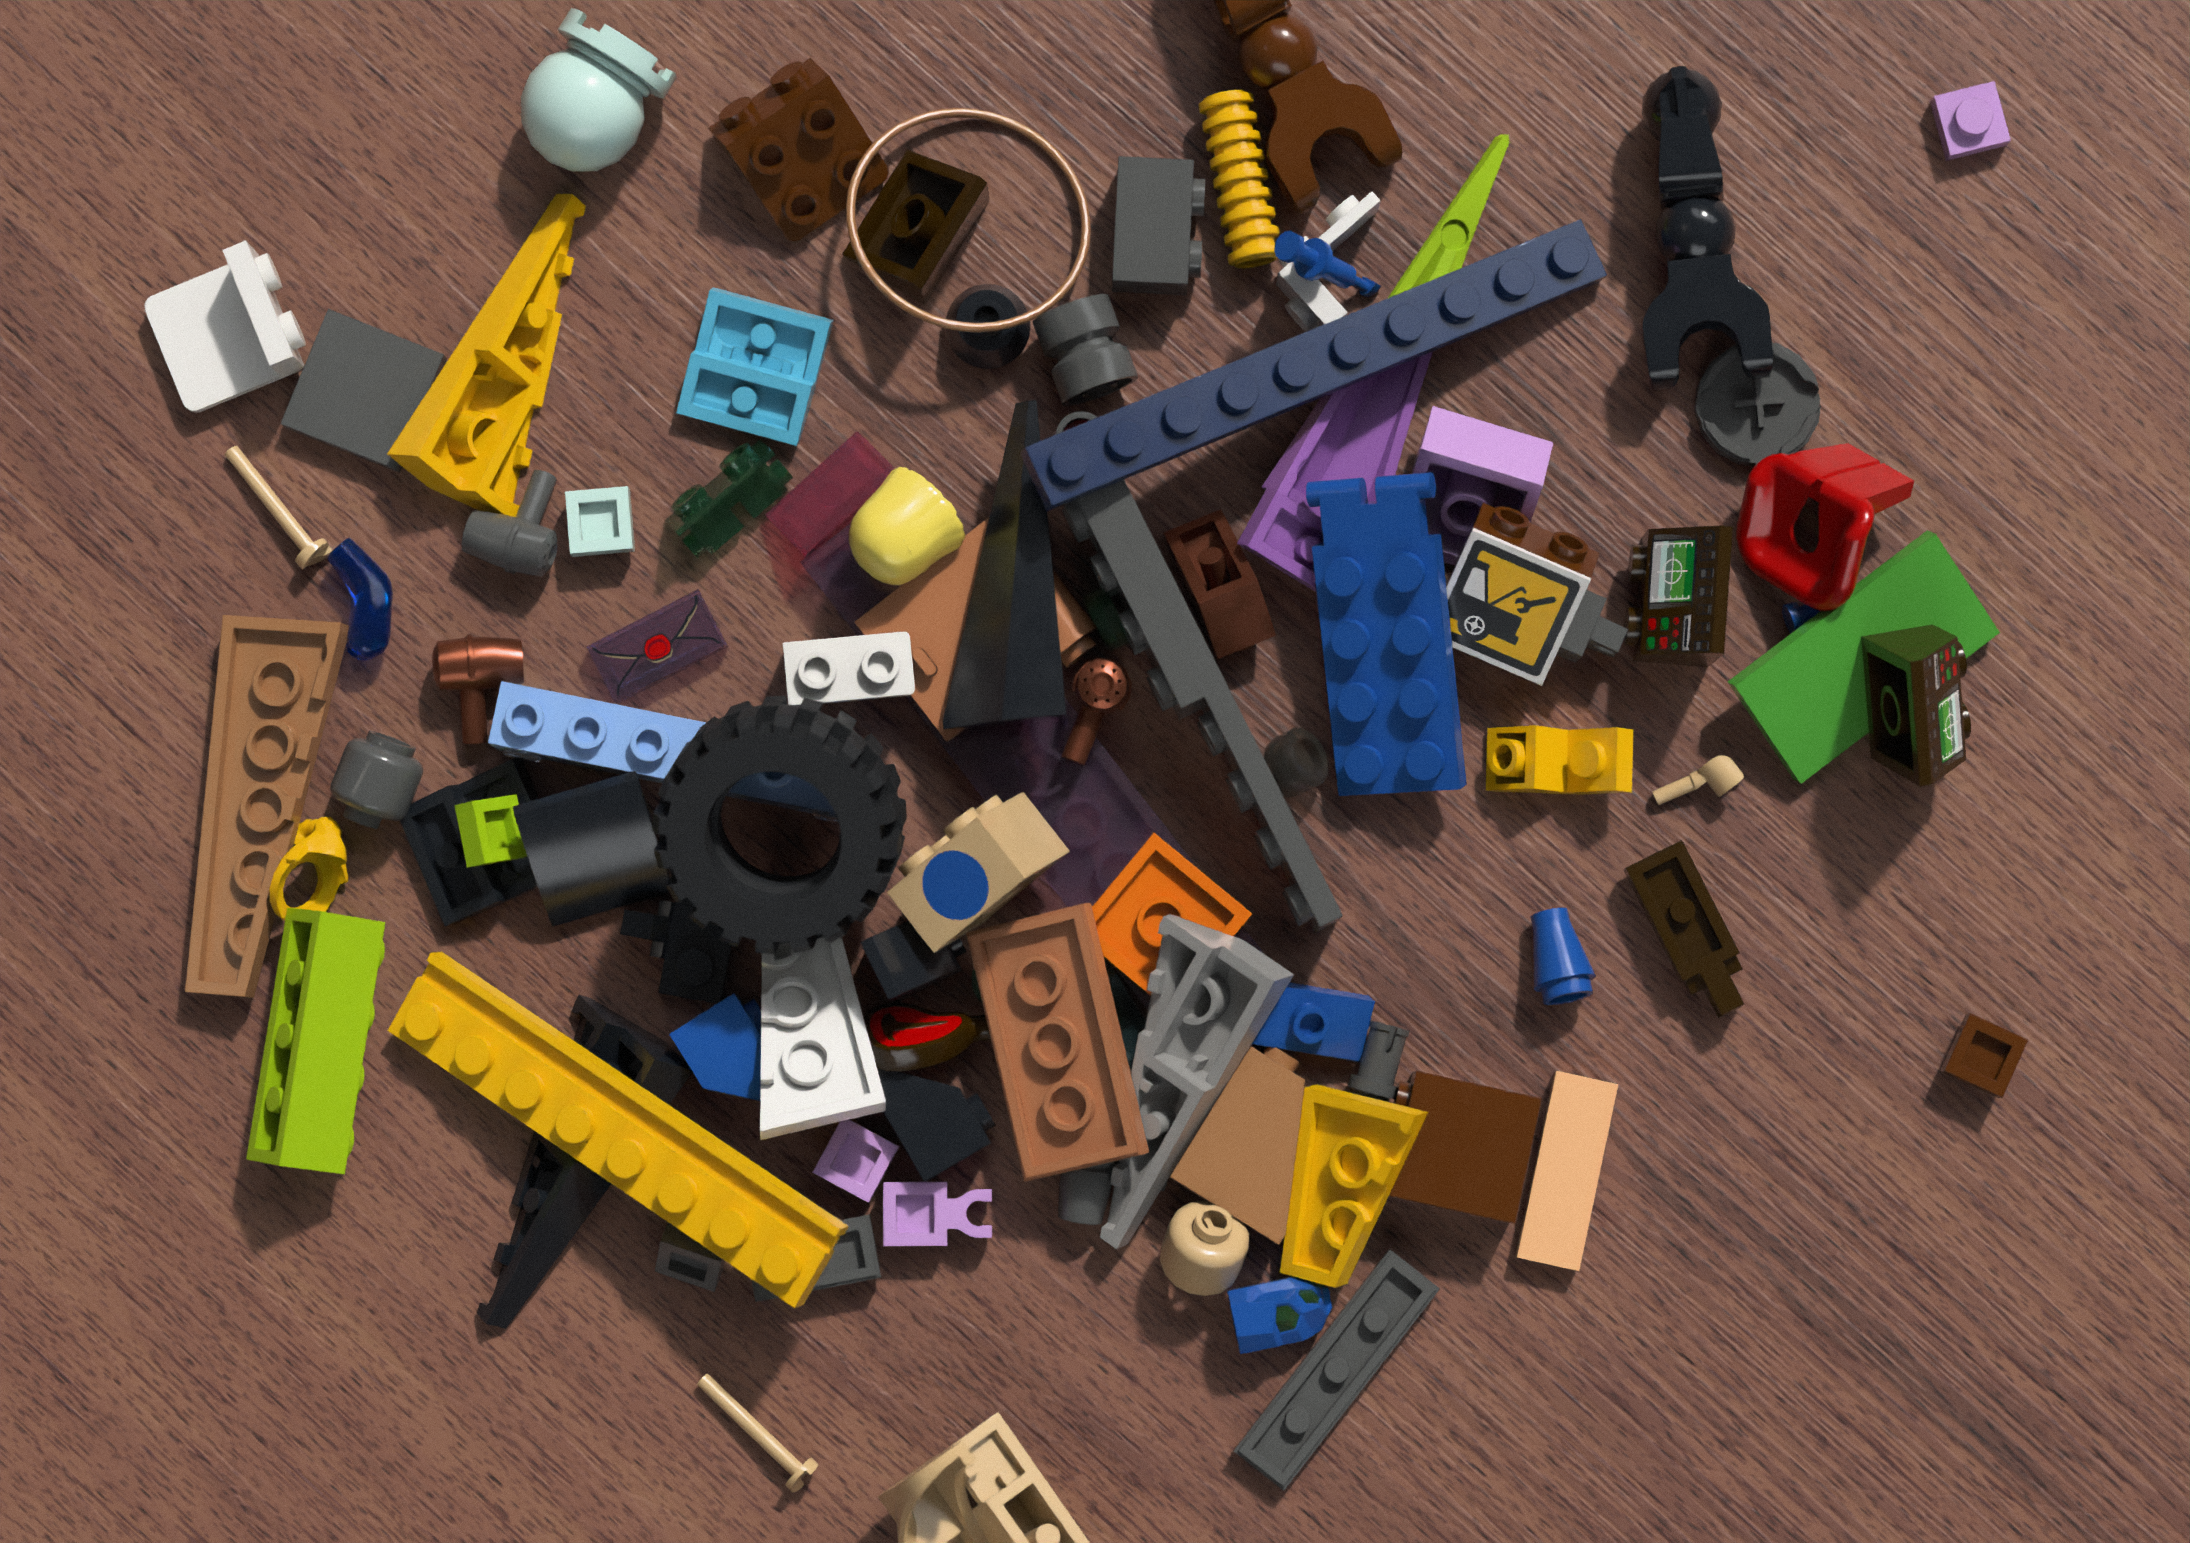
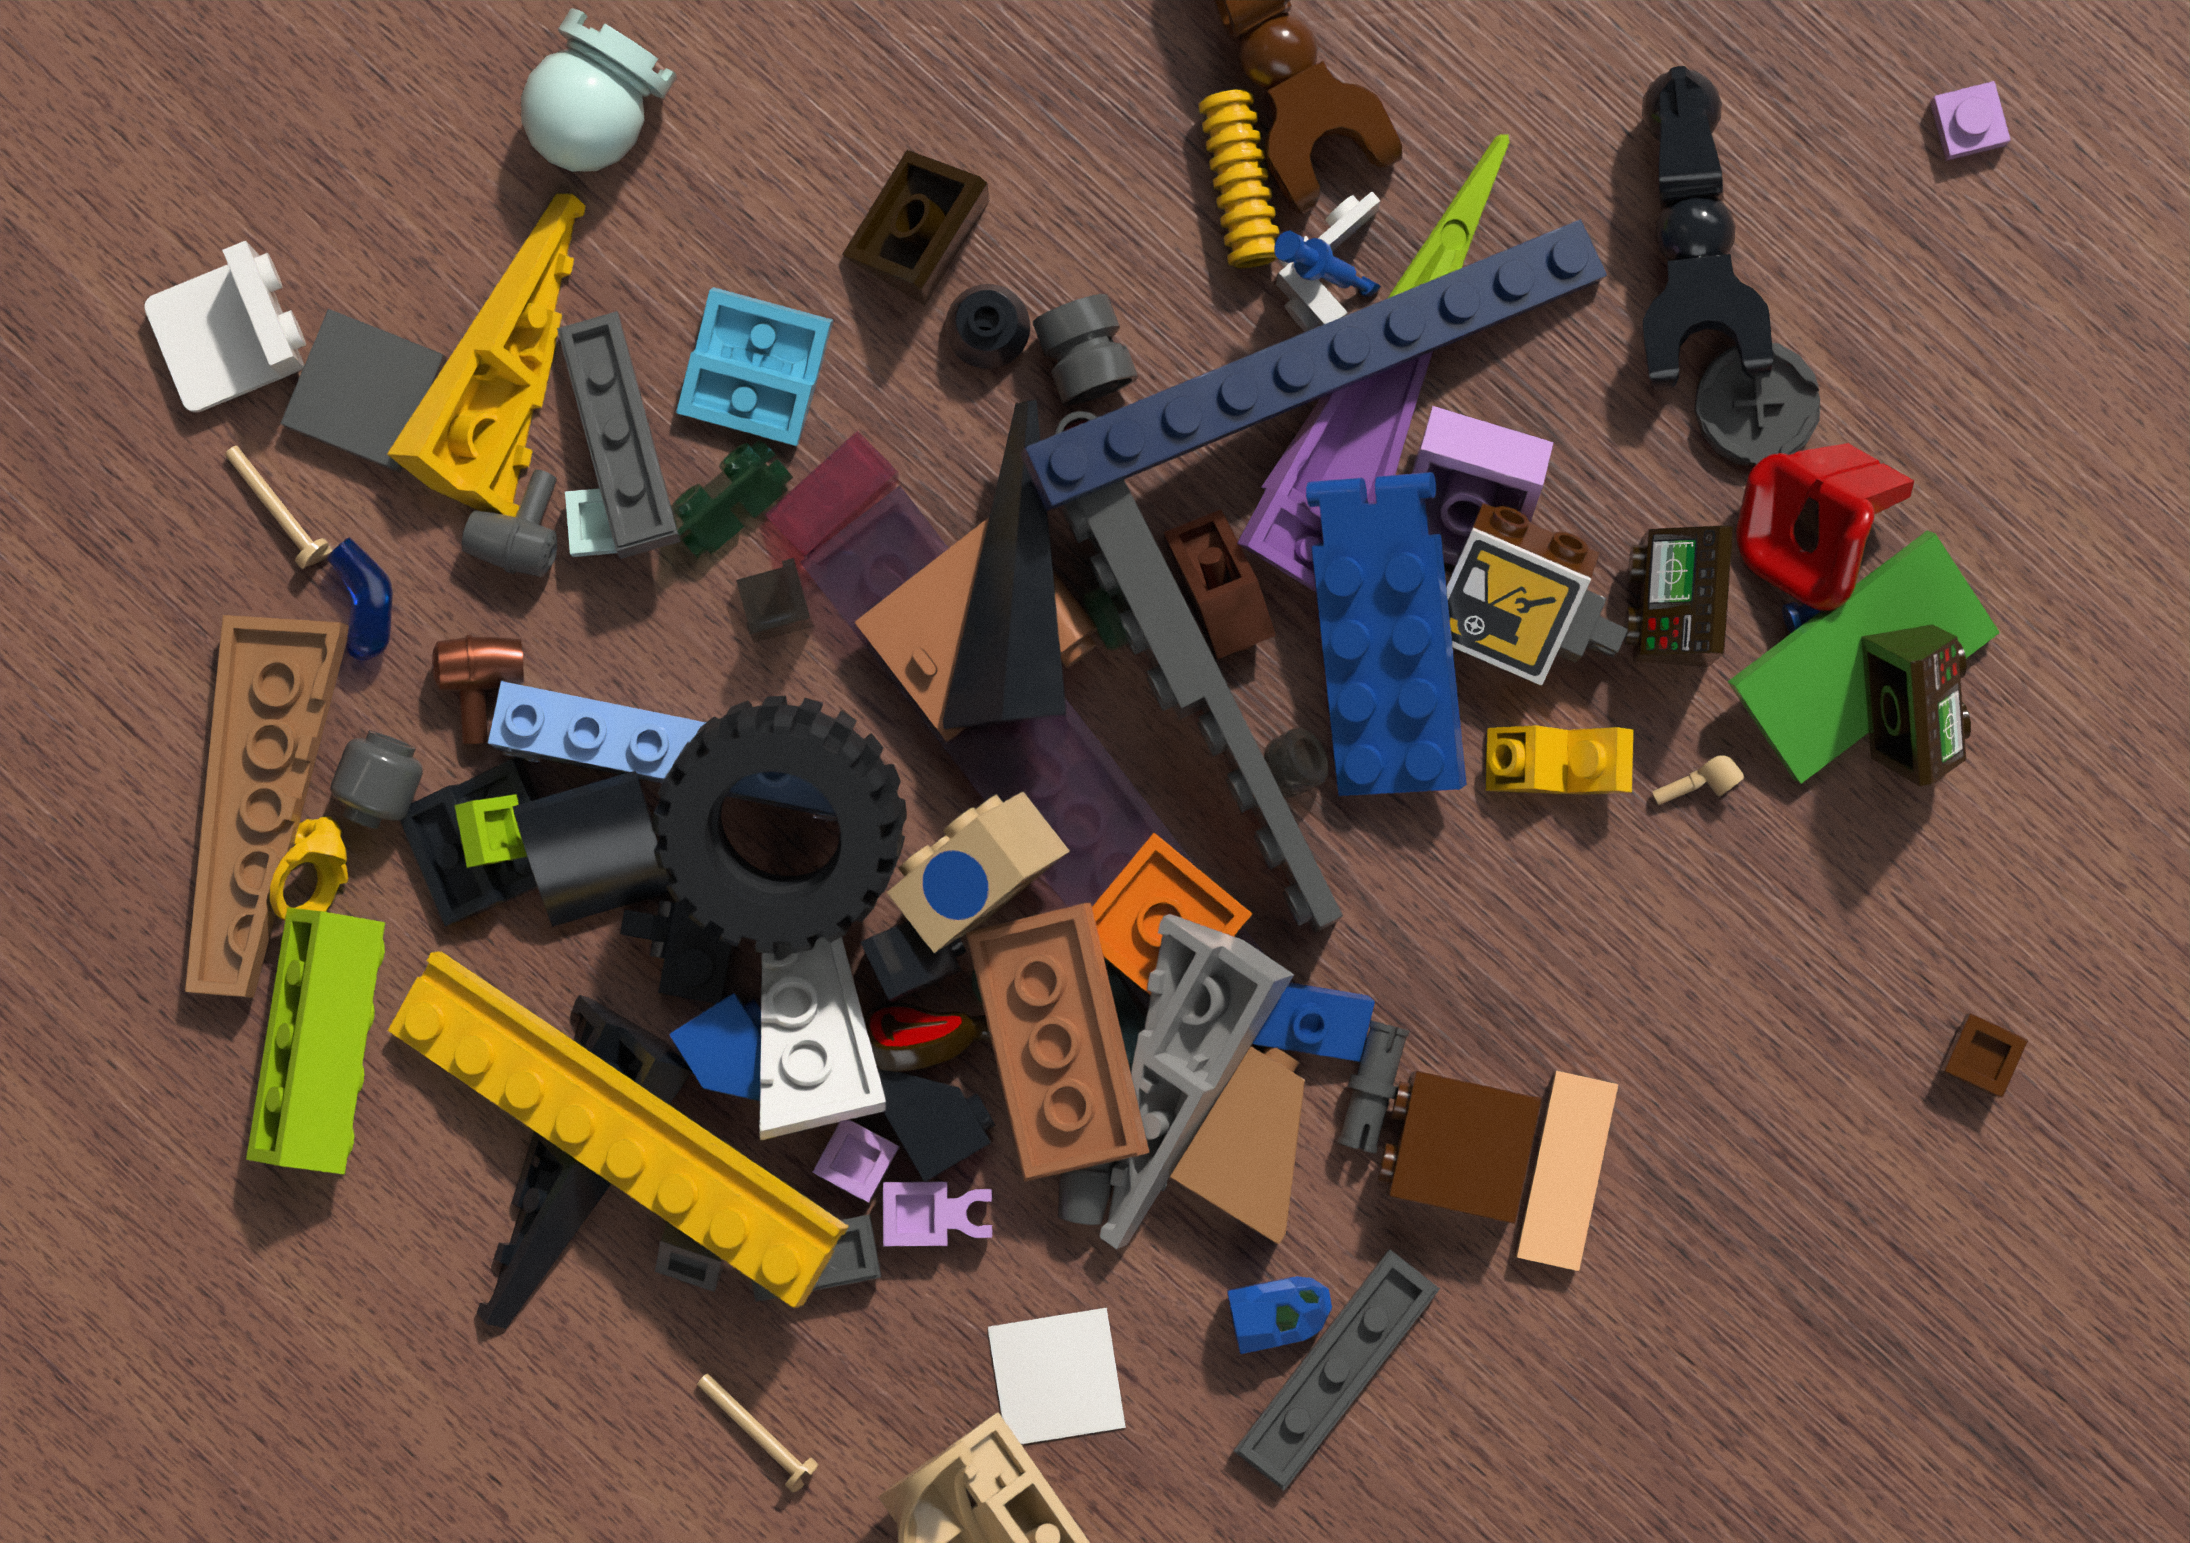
(618, 435): none -> dark grey tile
(657, 646): clear purple tile -> none
(775, 602): none -> clear smoke panel
(798, 148): reddish brown bracket -> none
(849, 668): white bracket -> none
(904, 528): light yellow hair -> none
(928, 317): medium nougat piece -> none
(1057, 1376): none -> white sticker
(1101, 689): copper piece -> none
(1155, 226): dark grey brick -> none
(1204, 1248): tan head -> none
(1341, 1179): yellow wing -> none
(1560, 961): blue cone -> none
(1688, 925): dark brown hinge -> none

